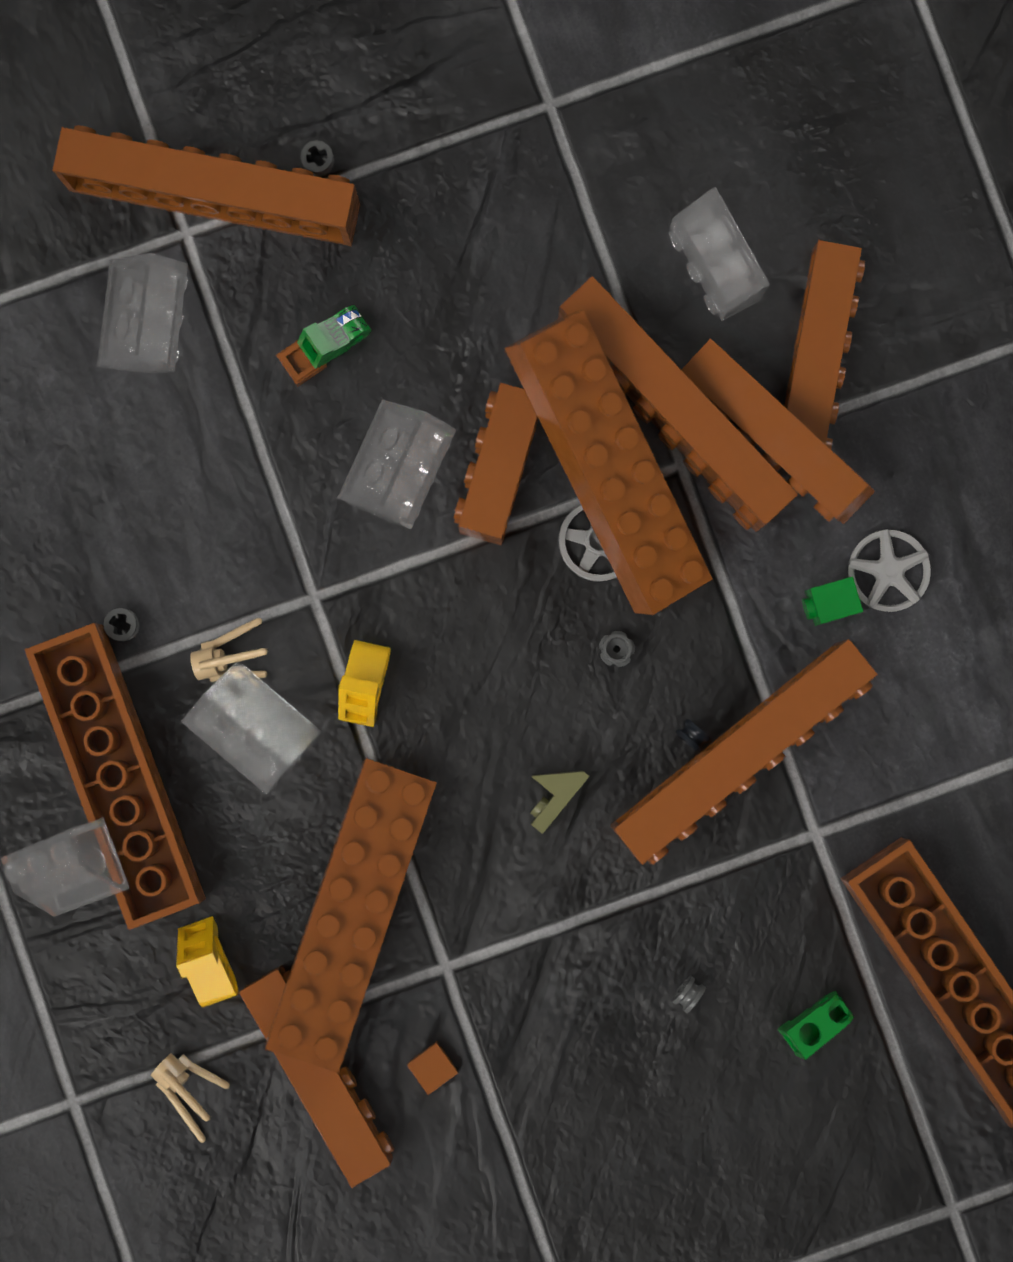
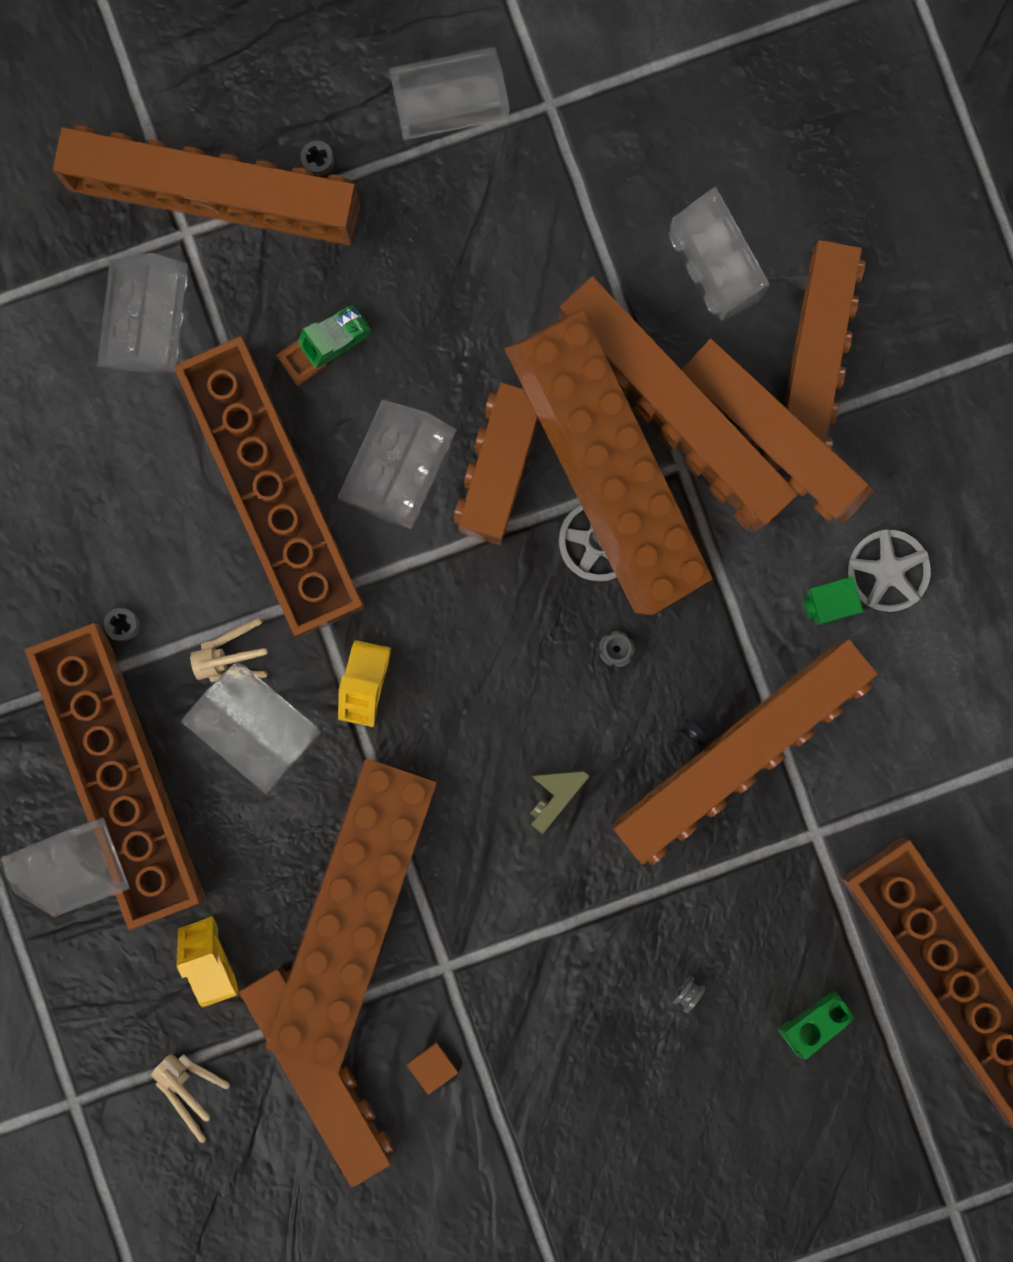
(269, 487): none -> dark orange brick
(449, 93): none -> clear slope

